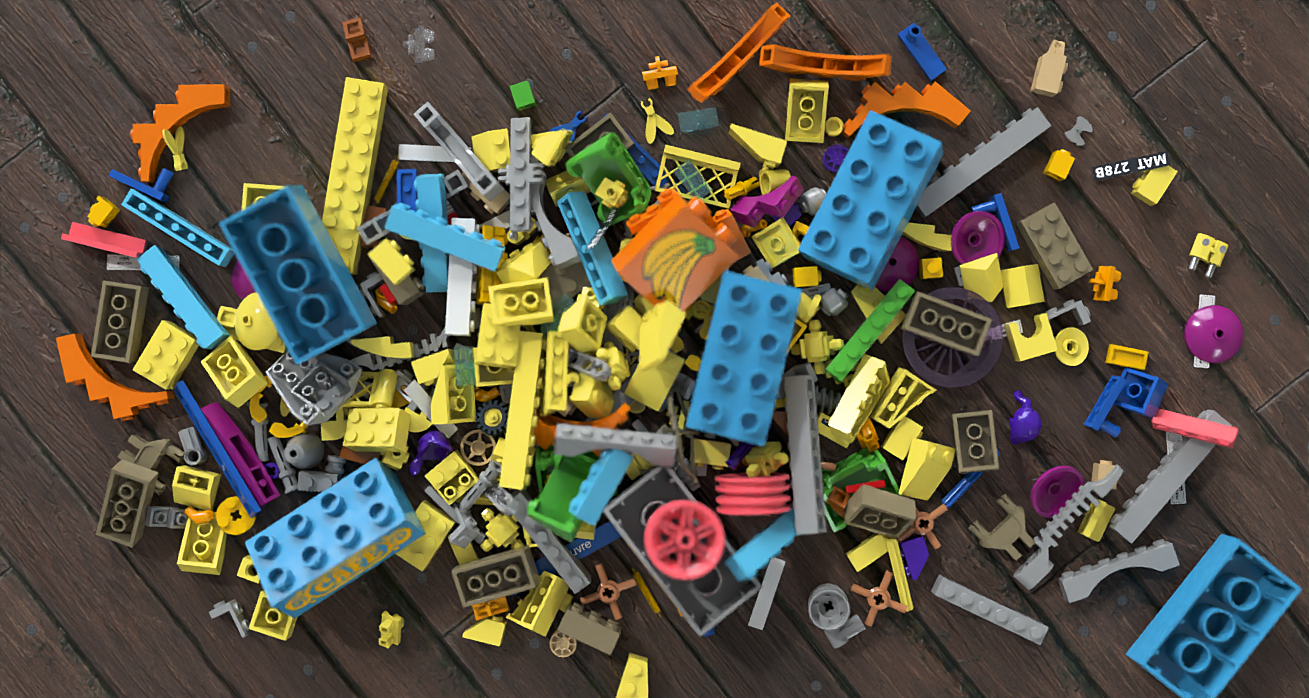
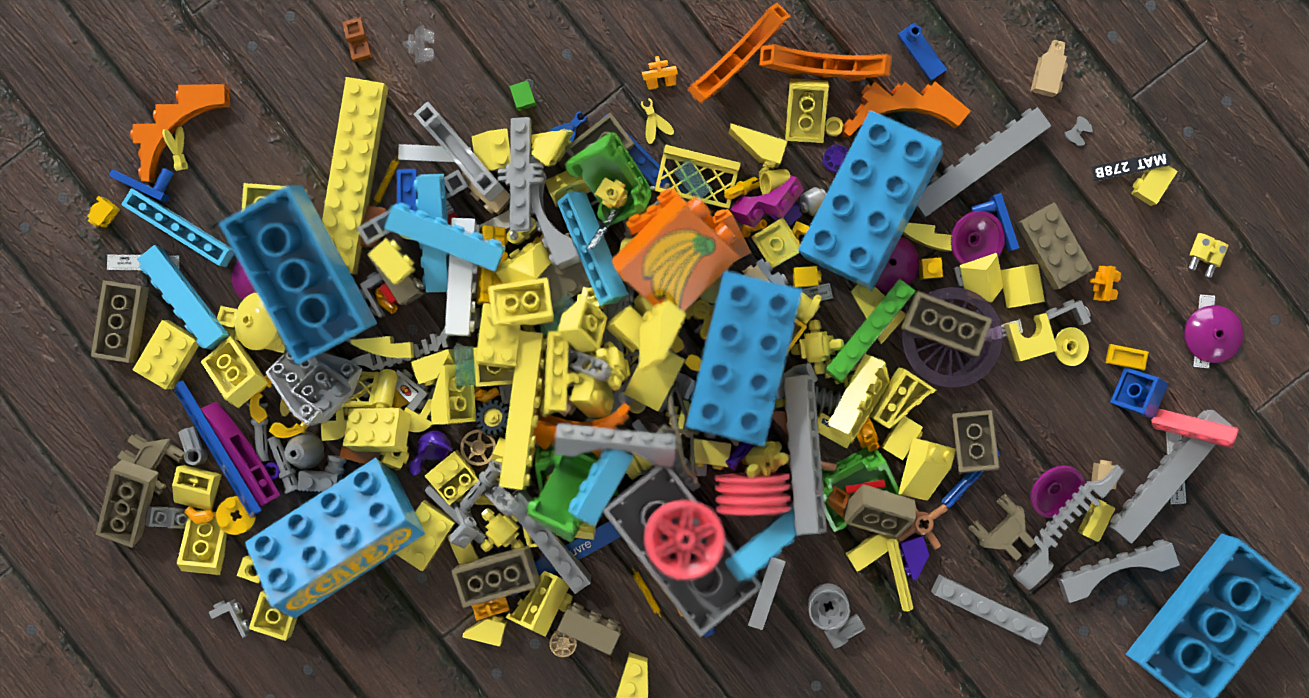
(82, 369): orange arch -> none
(106, 240): coral fence -> none
(390, 629): light yellow hips -> none
(424, 401): white sticker -> none
(604, 597): nougat bar -> none
(698, 120): clear light blue plate -> none
(834, 301): light grey head -> none
(875, 606): nougat bar -> none
(1026, 421): dark purple piece -> none
(1059, 165): yellow brick -> none
(1096, 418): blue piece -> none

